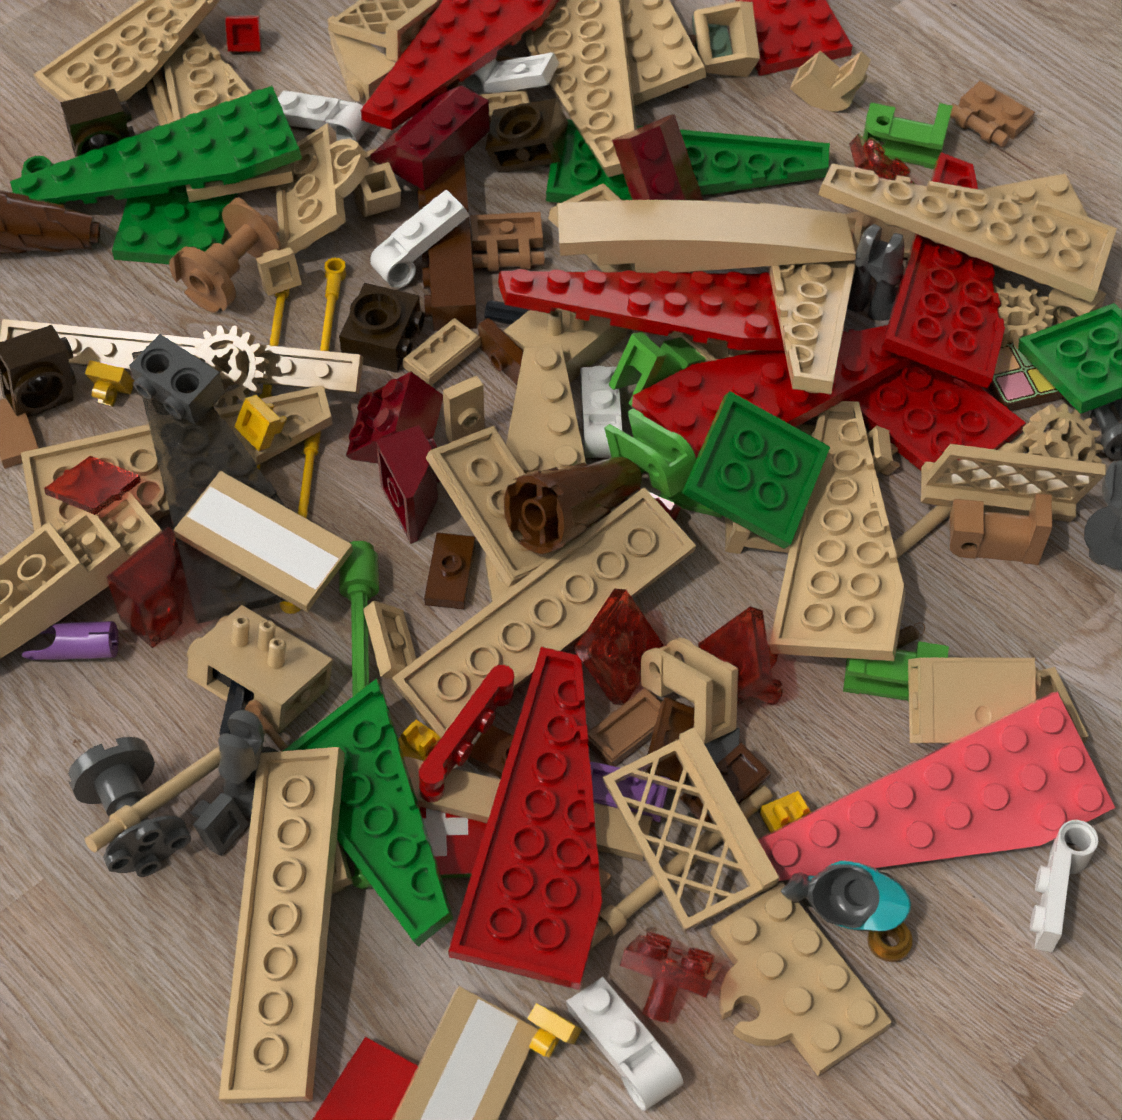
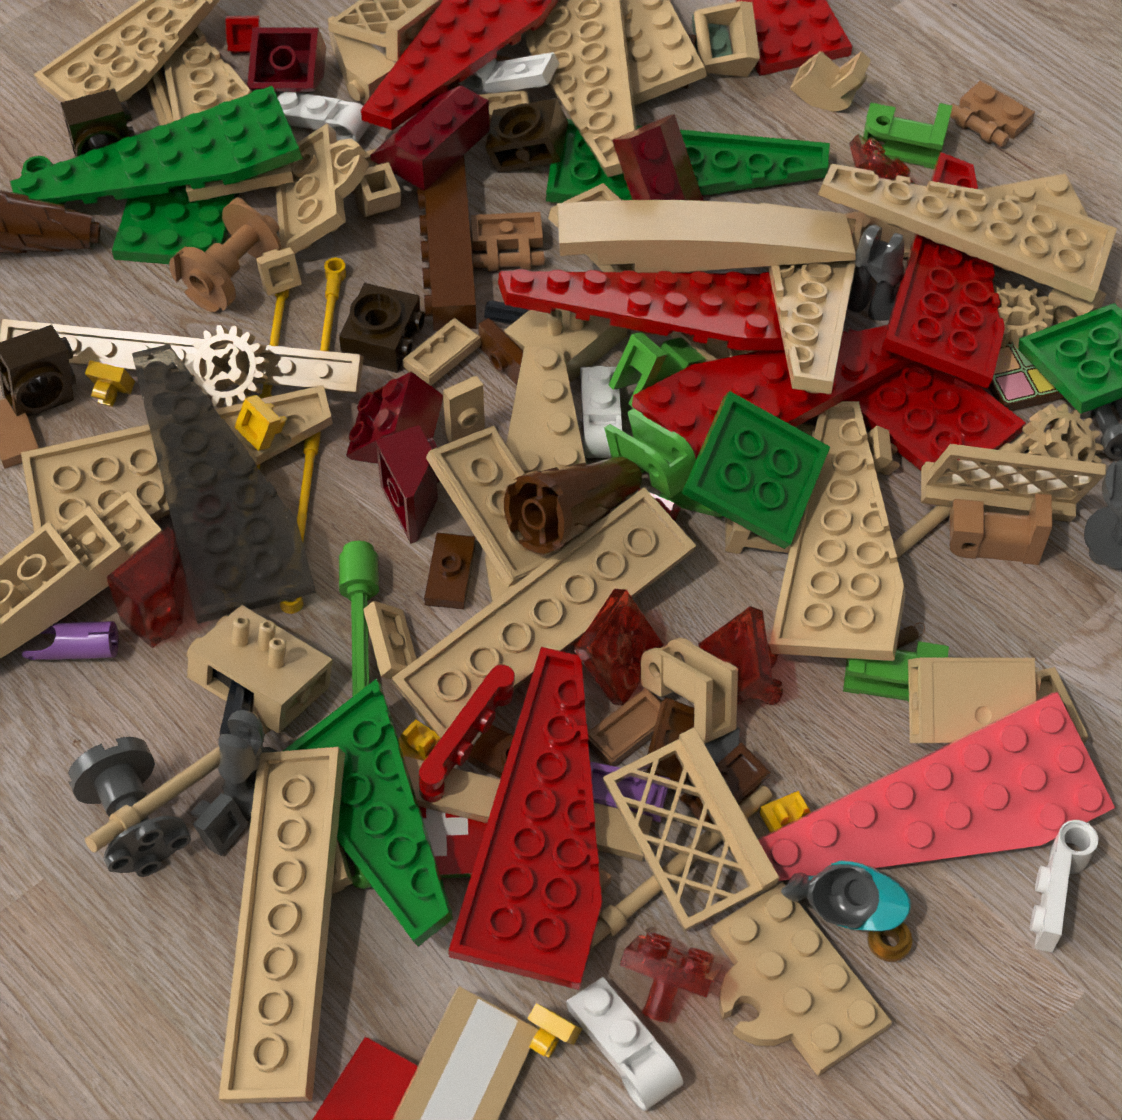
(92, 485): clear red piece -> none
(180, 375): dark grey brick -> none
(257, 708): medium nougat hinge -> none
(263, 541): tile -> none
(286, 59): none -> dark red slope
(396, 254): white plate -> none

